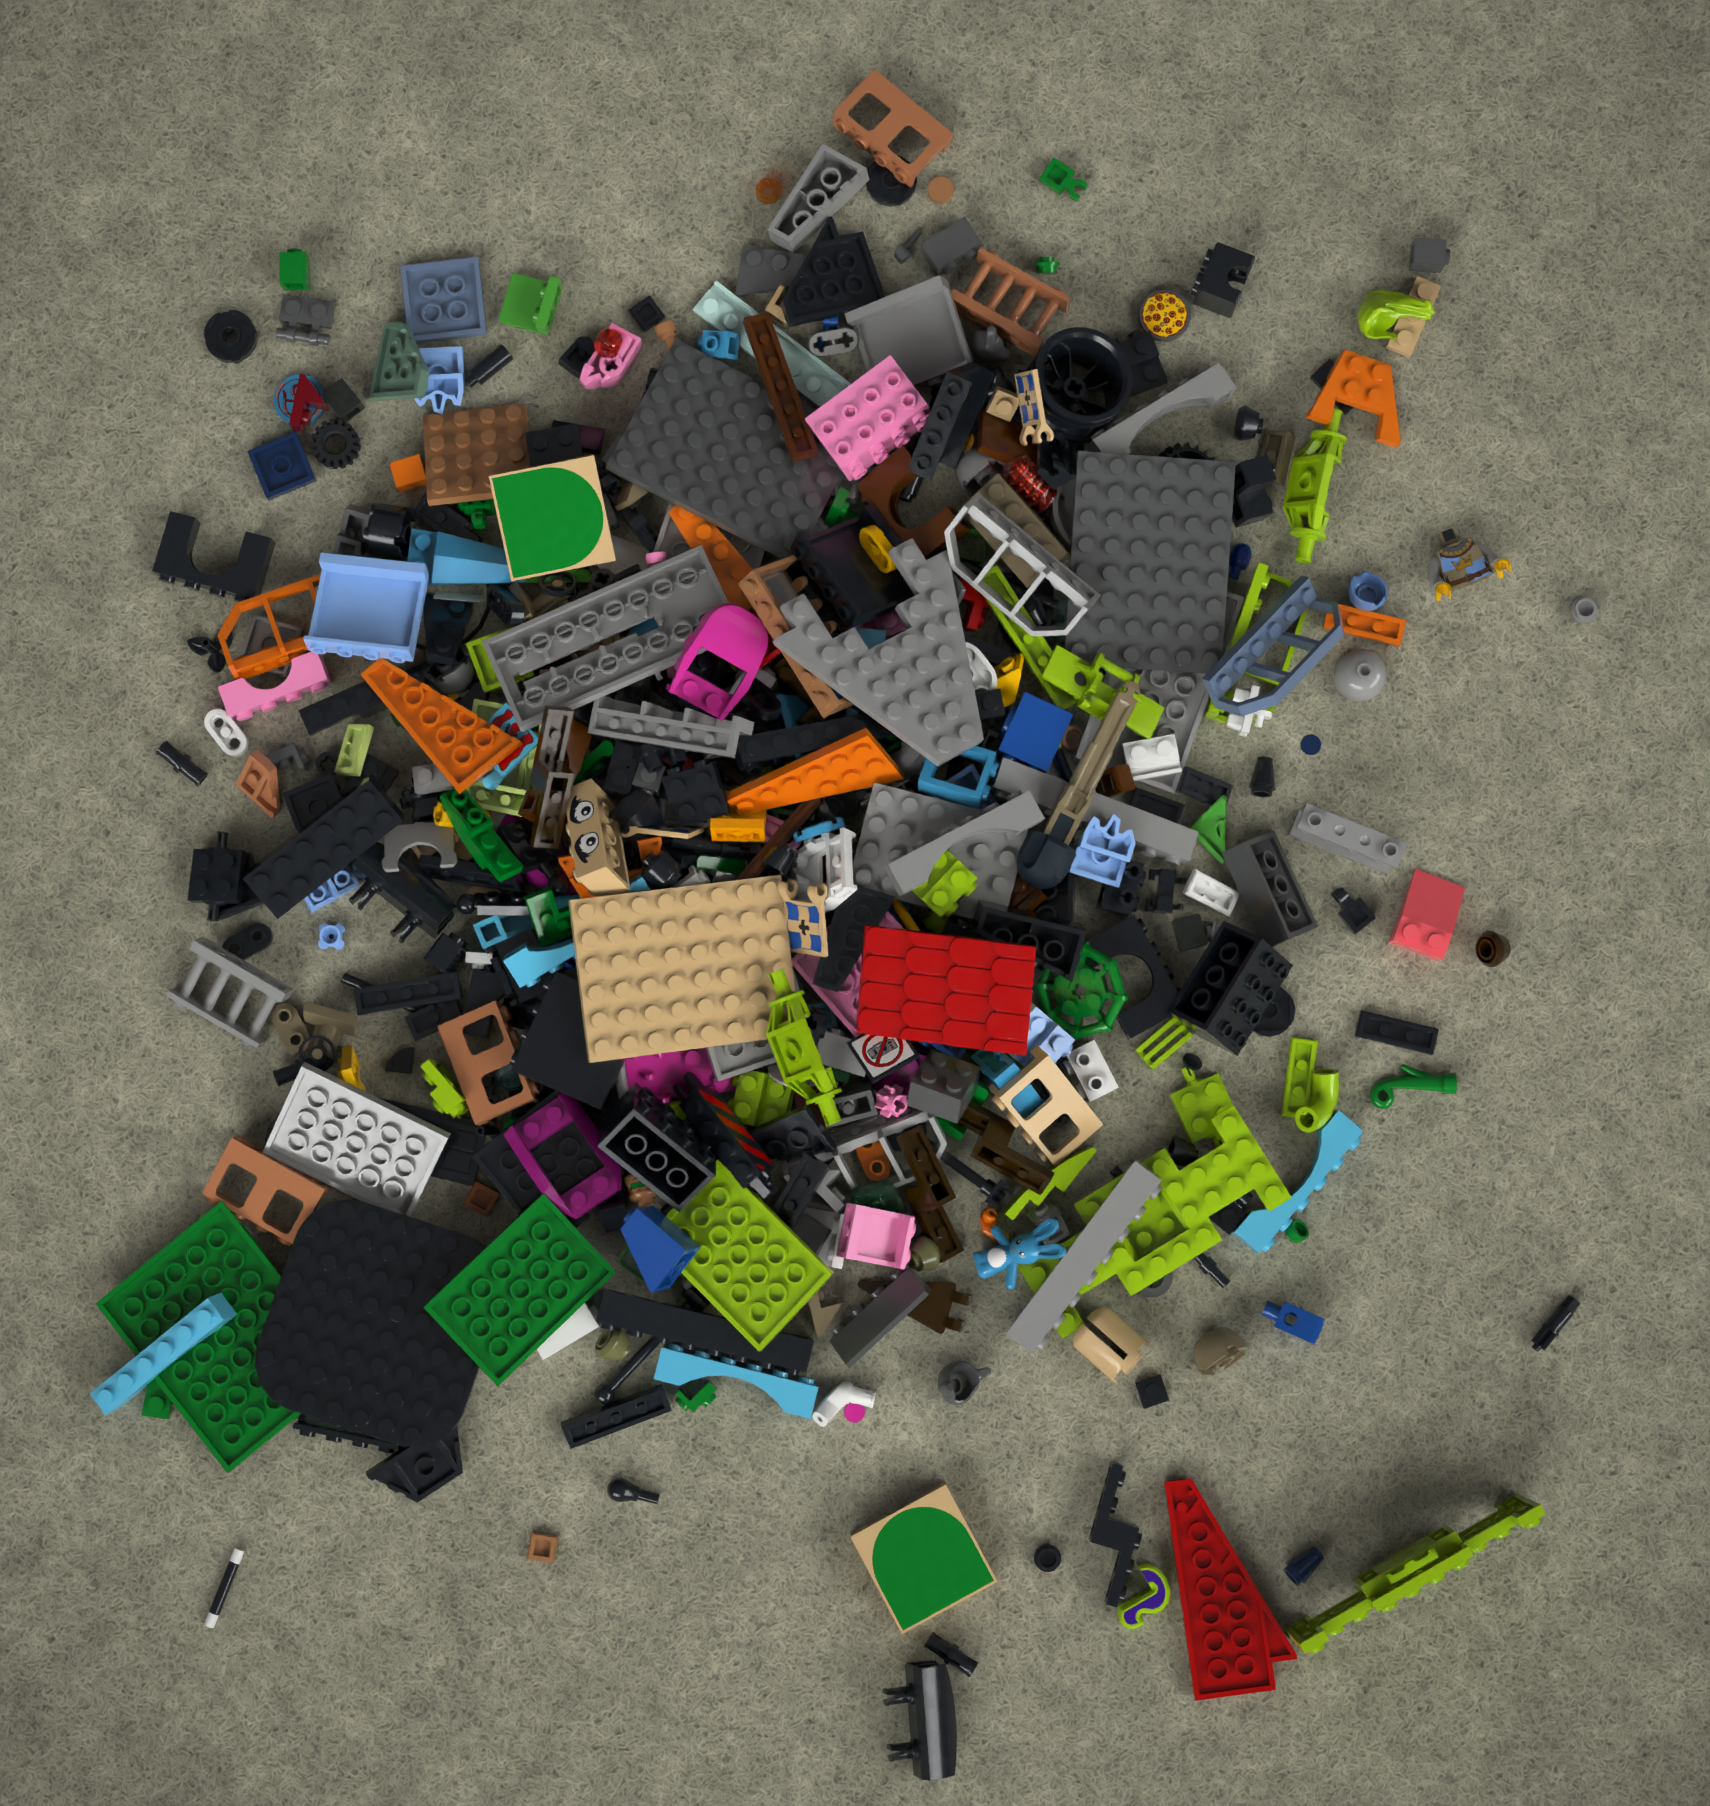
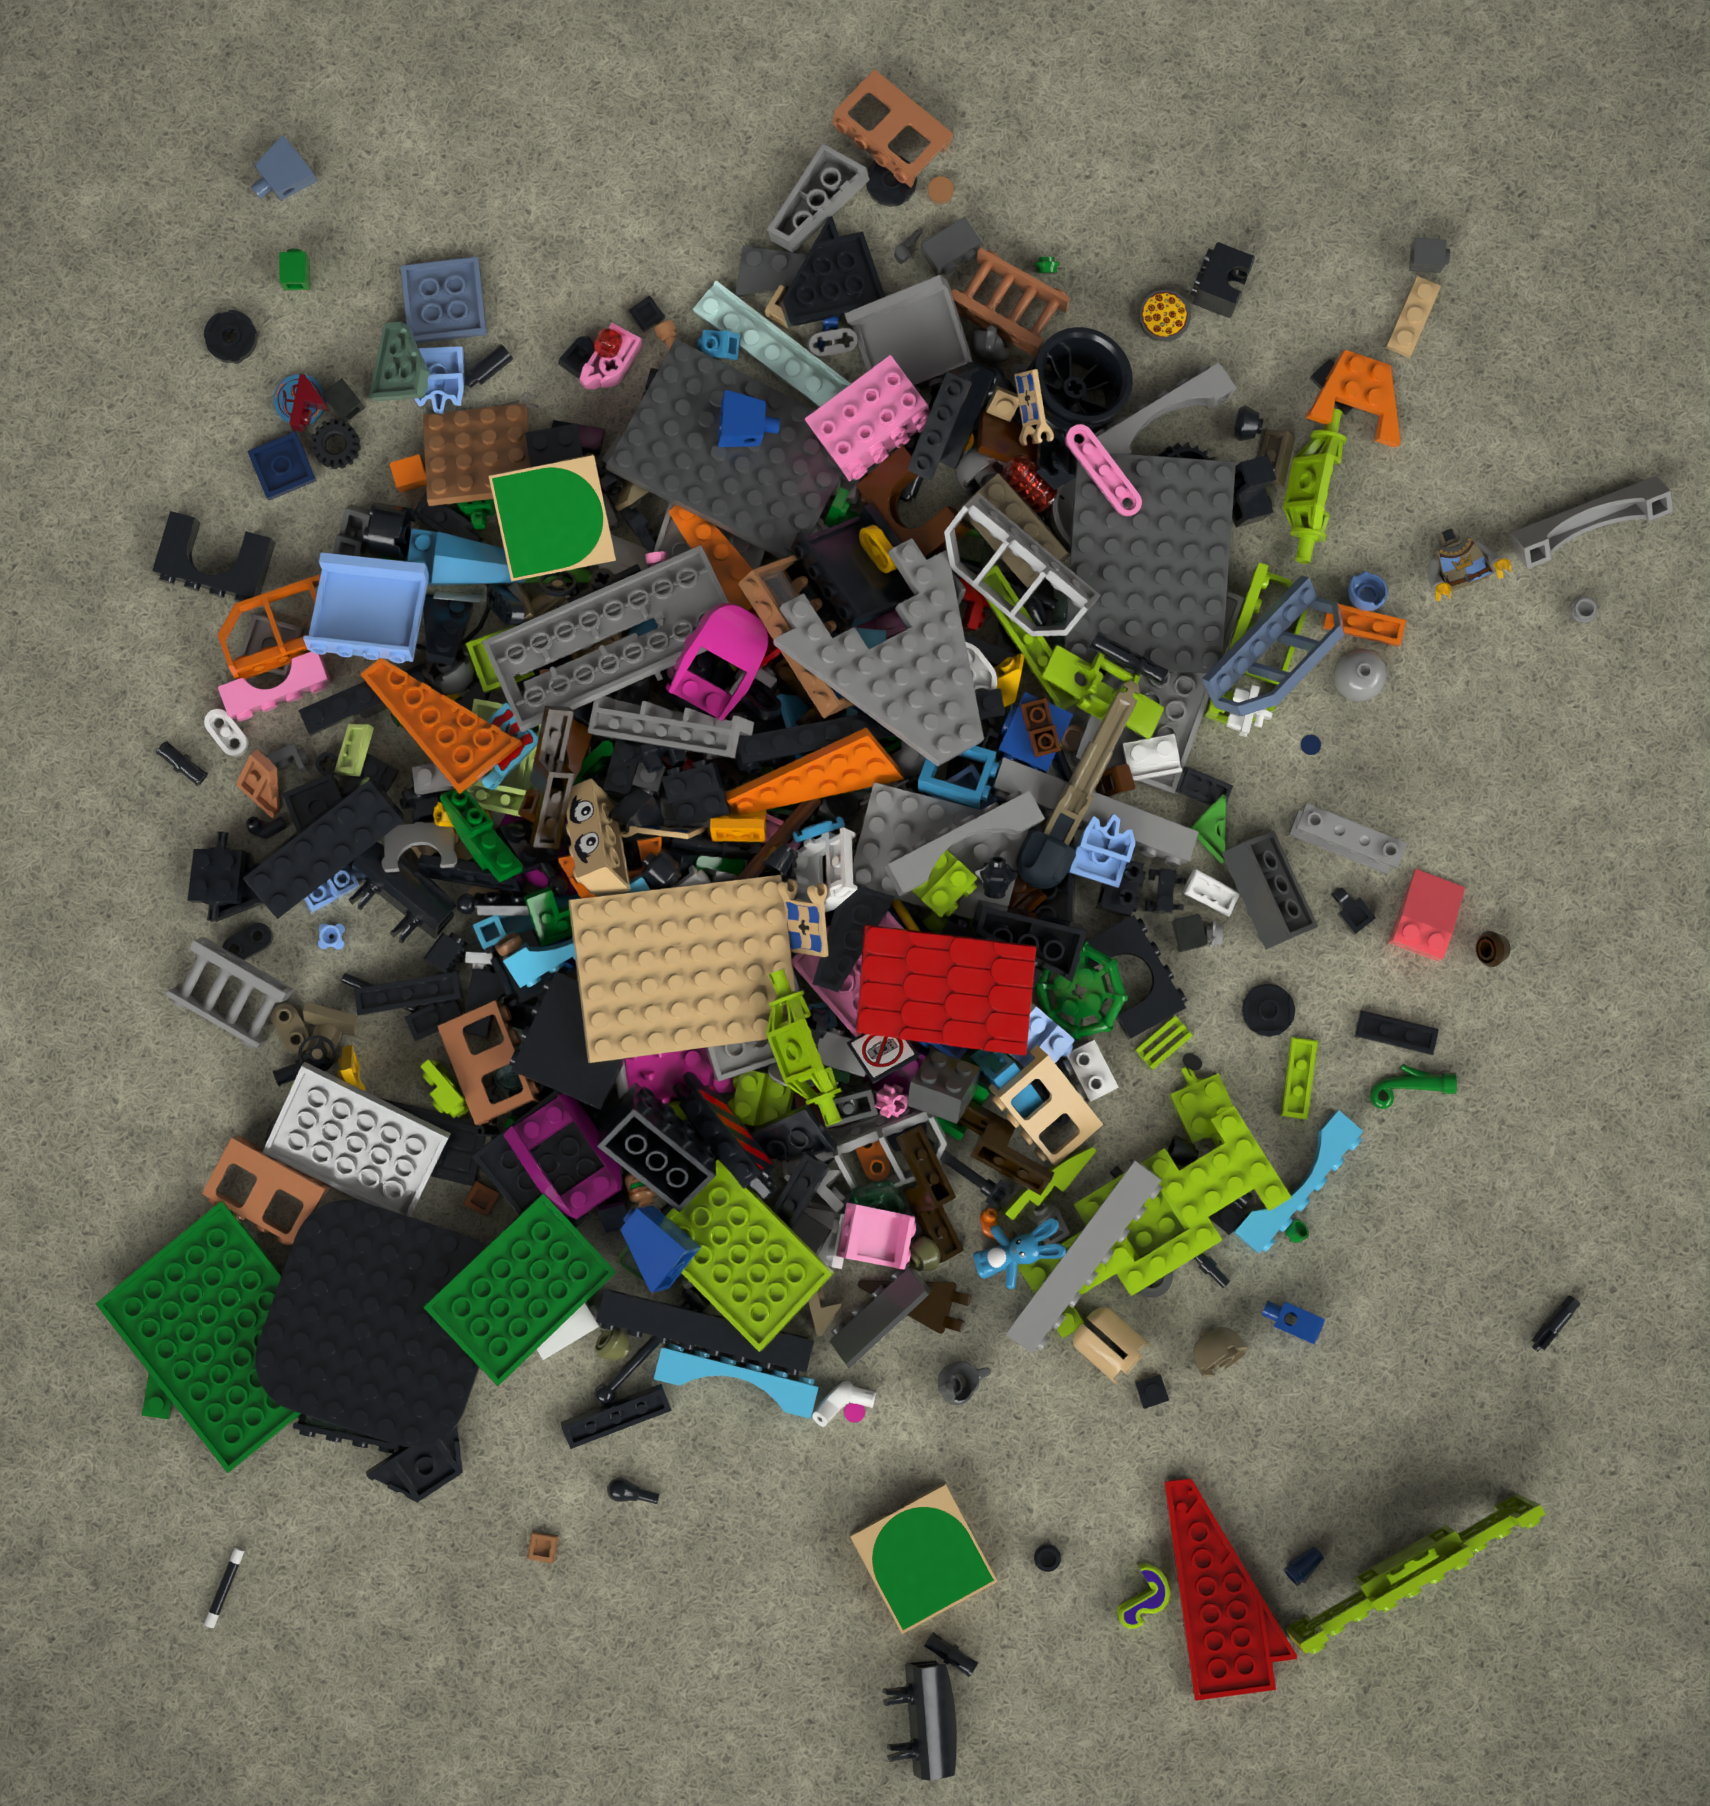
(160, 1354): medium azure arch -> none
(204, 645): black plant -> none
(264, 829): none -> black arm
(282, 171): none -> sand blue torso
(306, 312): dark grey plate -> none
(402, 1061): black tile -> none
(509, 944): none -> medium nougat tile
(531, 303): bright green bracket -> none
(703, 1397): green bracket -> none
(744, 421): none -> blue torso
(768, 183): clear orange plate -> none
(780, 387): reddish brown plate -> none
(996, 877): none -> black rock
(1039, 727): none -> reddish brown slope
(1060, 178): green plate -> none
(1103, 470): none -> bright pink plate
(1115, 1534): black bracket -> none
(1125, 656): none -> black pin
(1144, 361): black plate -> none
(1157, 805): black tile -> none
(1230, 988): black brick -> none
(1239, 559): clear blue cylinder -> none
(1263, 780): black cone -> none
(1322, 1101): lime cylinder -> none
(1383, 308): lime piece -> none
(1639, 501): none -> light grey arch

